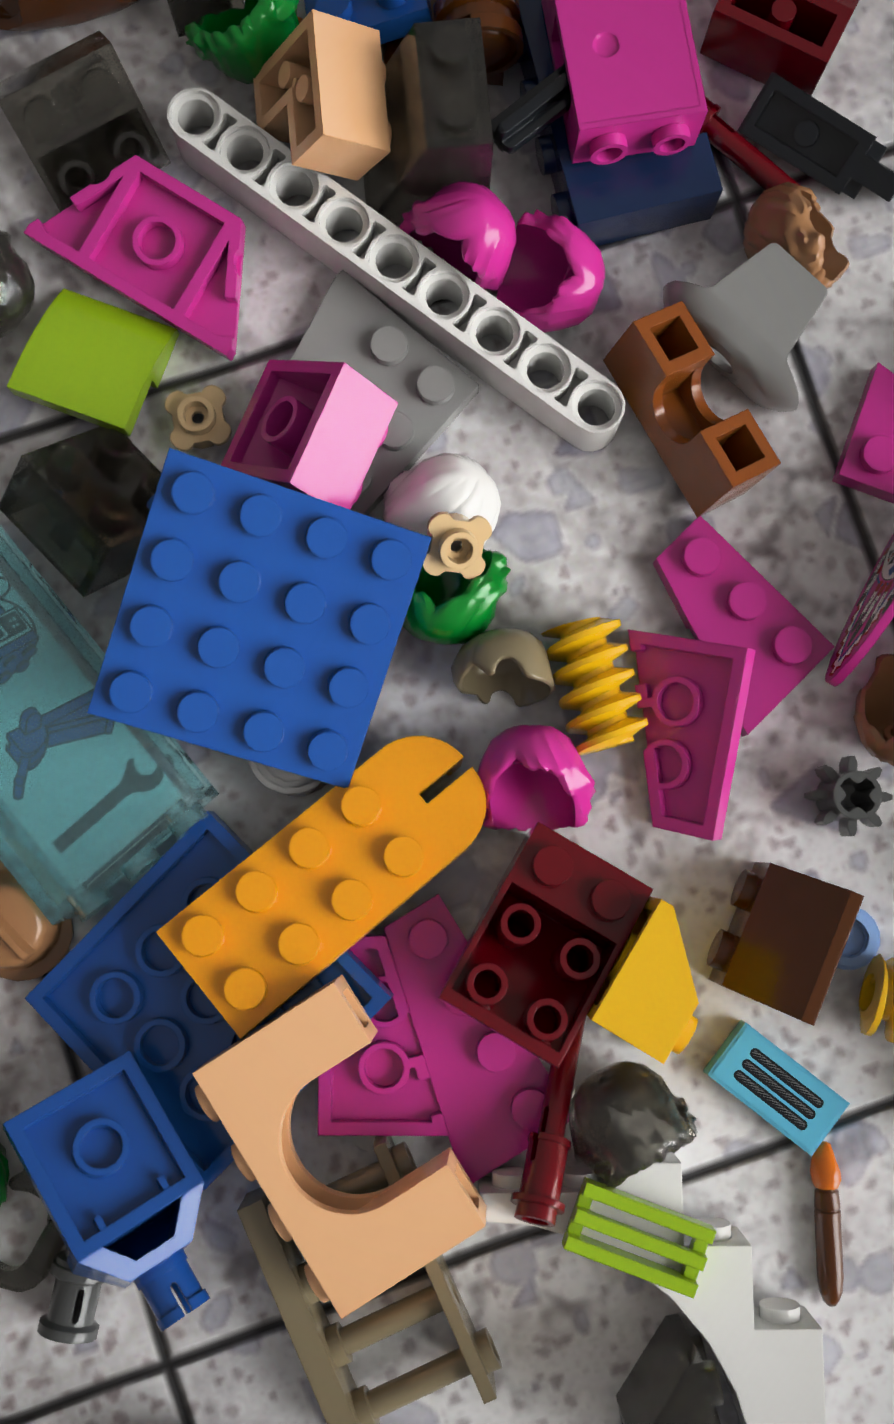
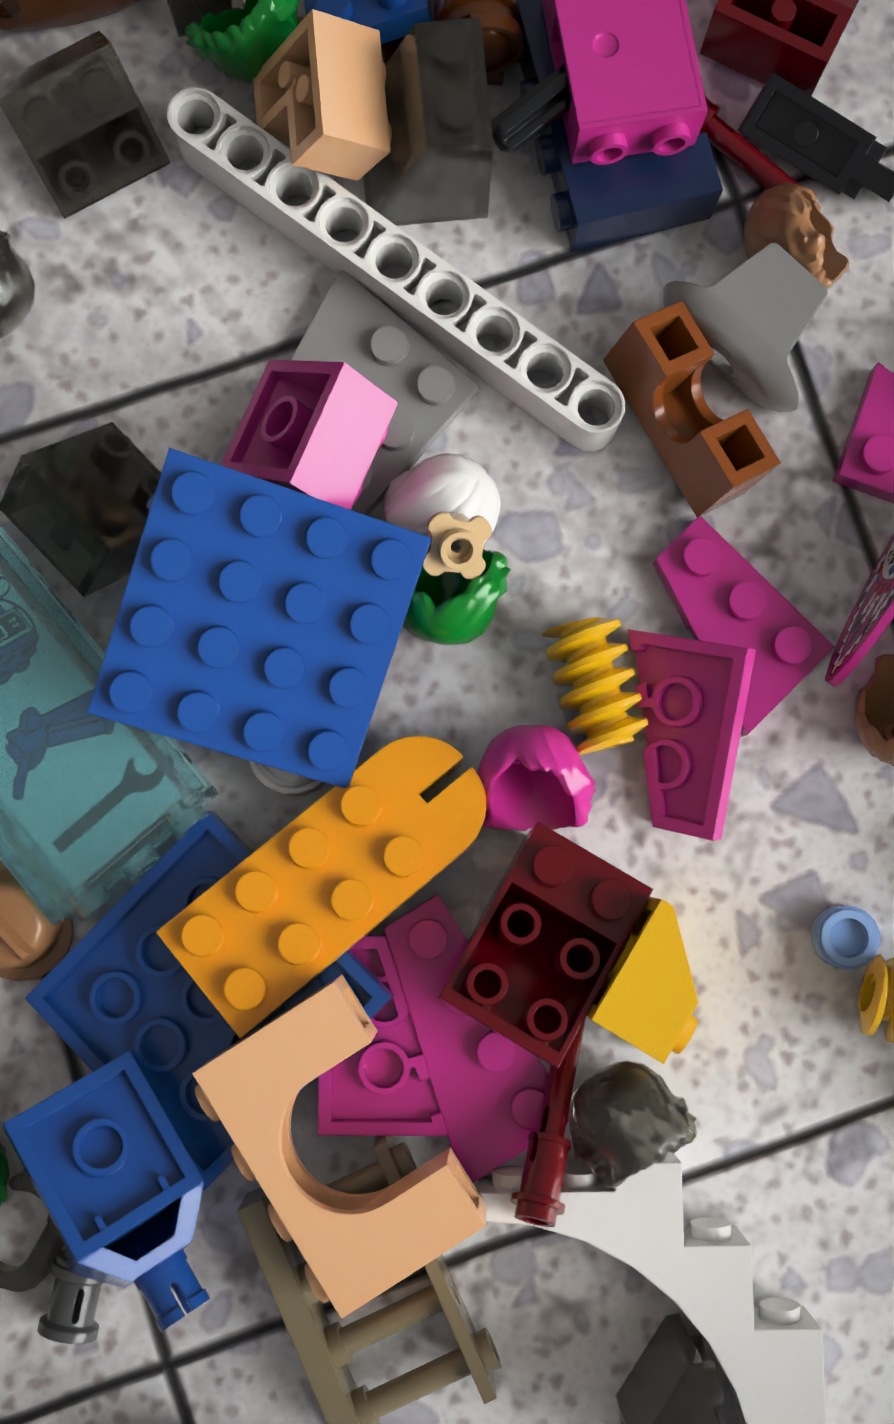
(93, 361): lime slope -> none
(156, 249): dark pink wing -> none
(213, 428): tan plate -> none
(467, 229): dark pink hair -> none
(505, 662): dark tan hair -> none
(552, 273): dark pink hair -> none
(691, 1258): lime tile -> none
(776, 1087): medium azure tile -> none
(783, 939): reddish brown slope -> none
(828, 1229): reddish brown piece -> none
(866, 796): dark grey gear -> none

